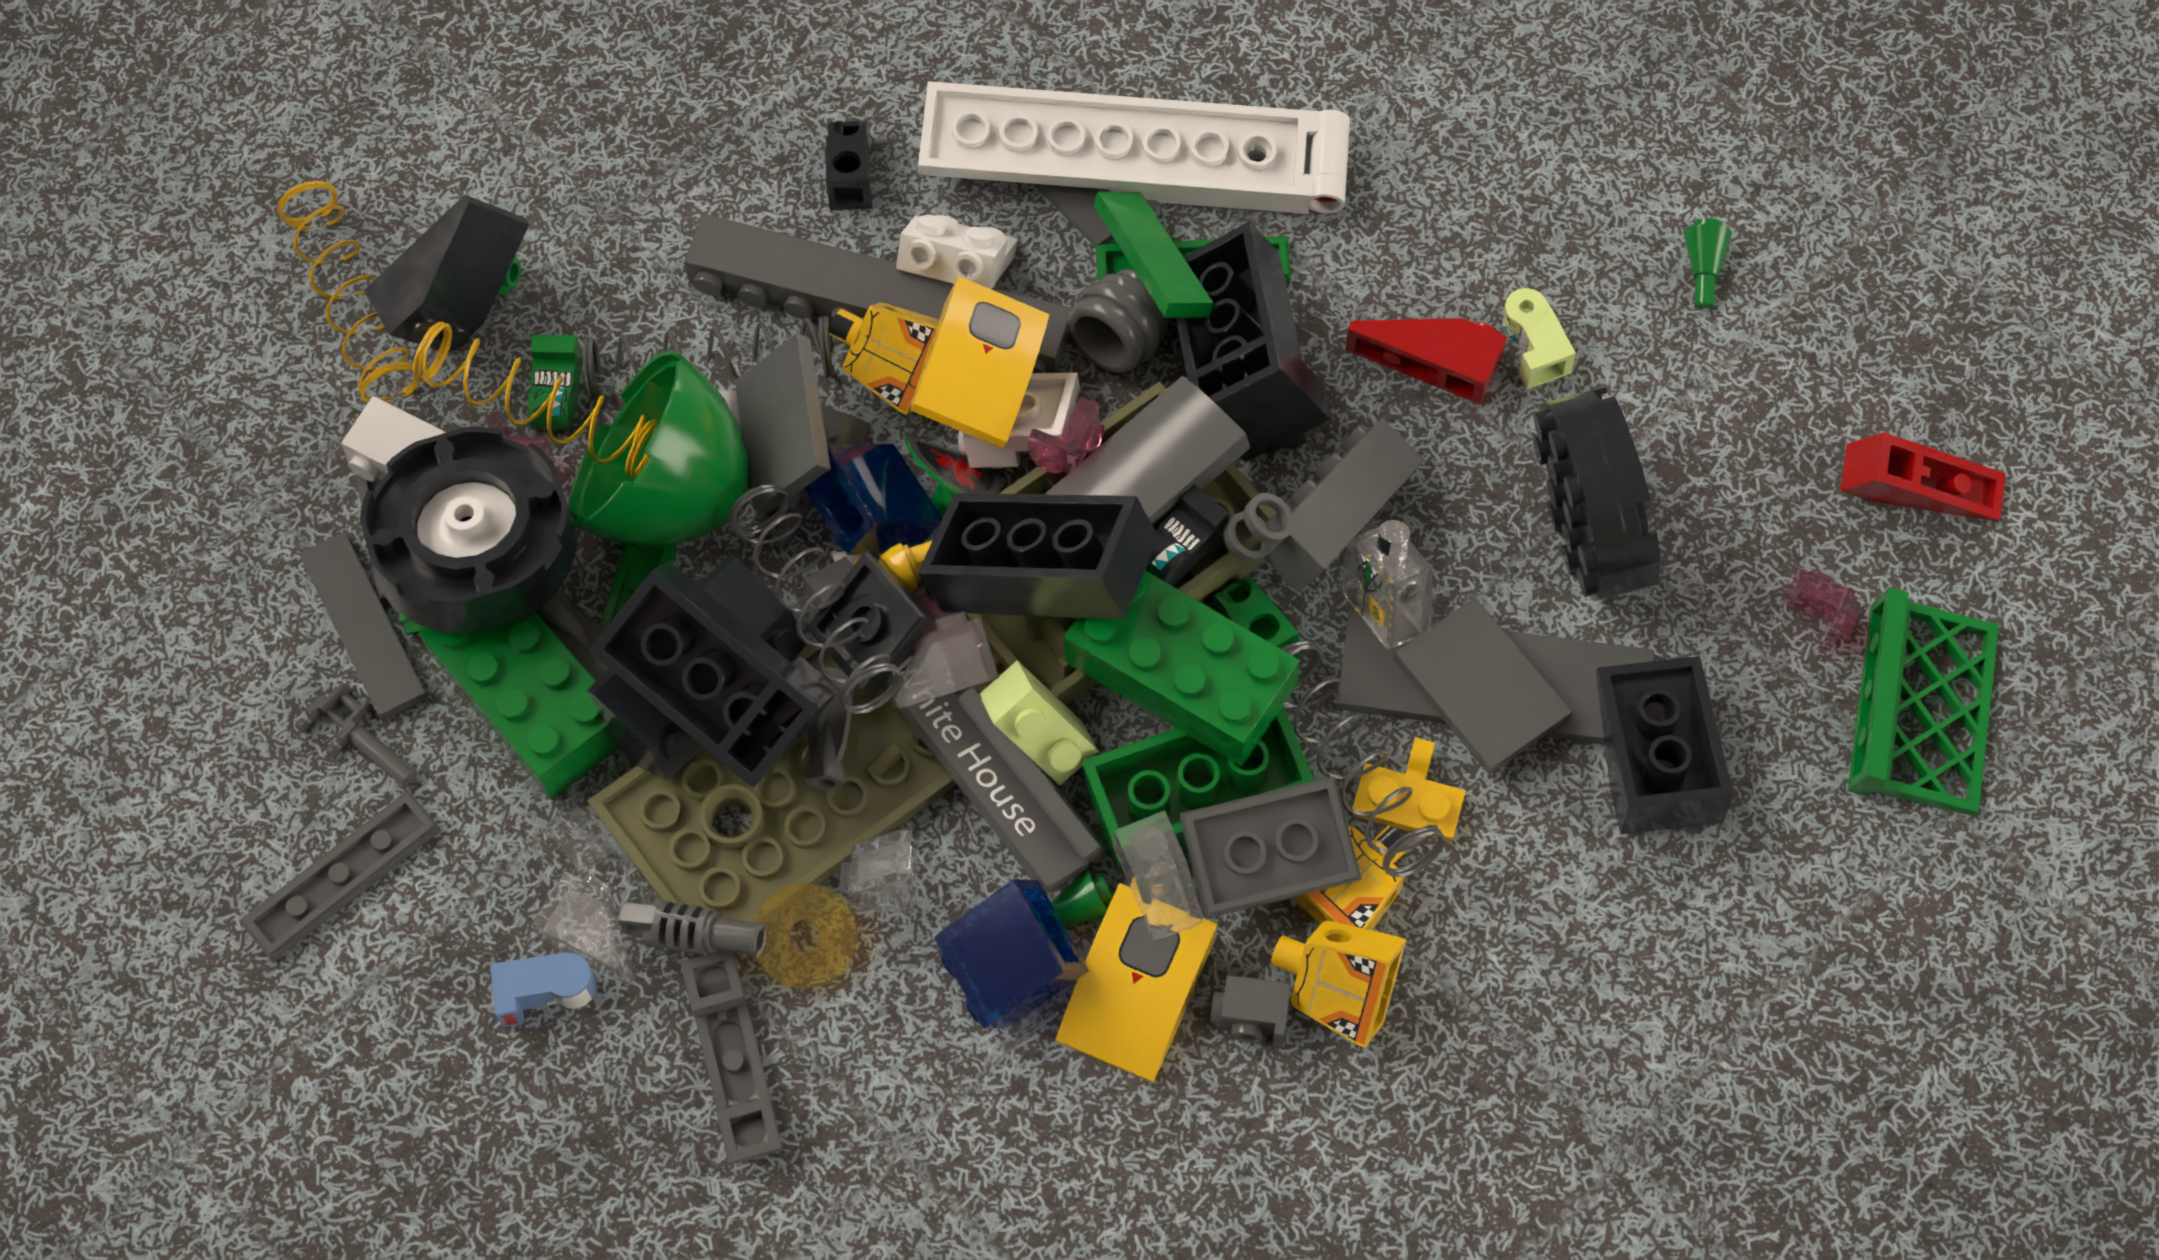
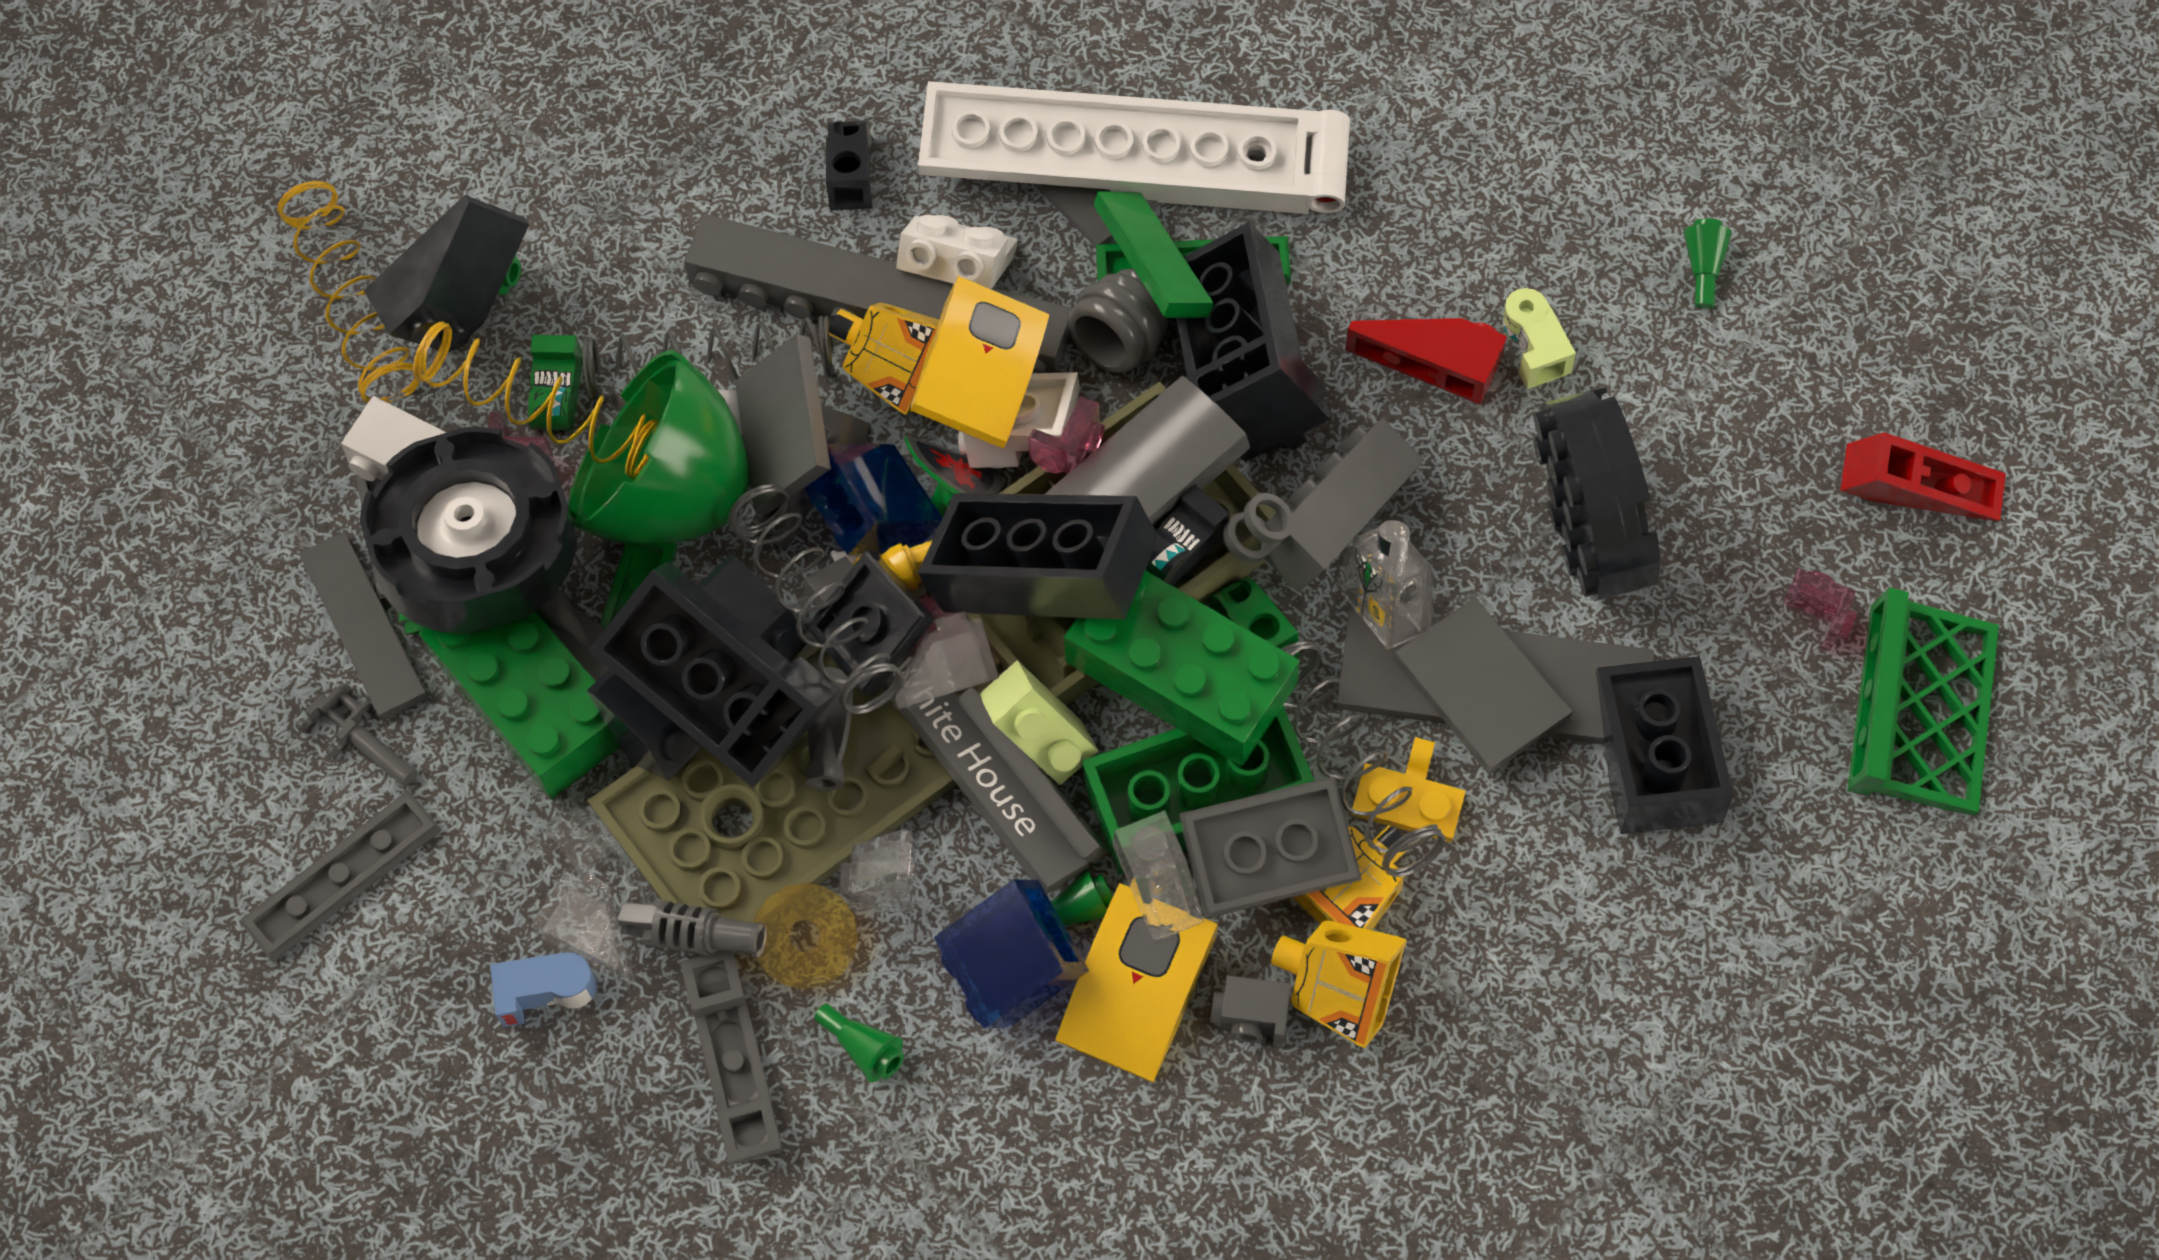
(871, 1049): none -> green cone

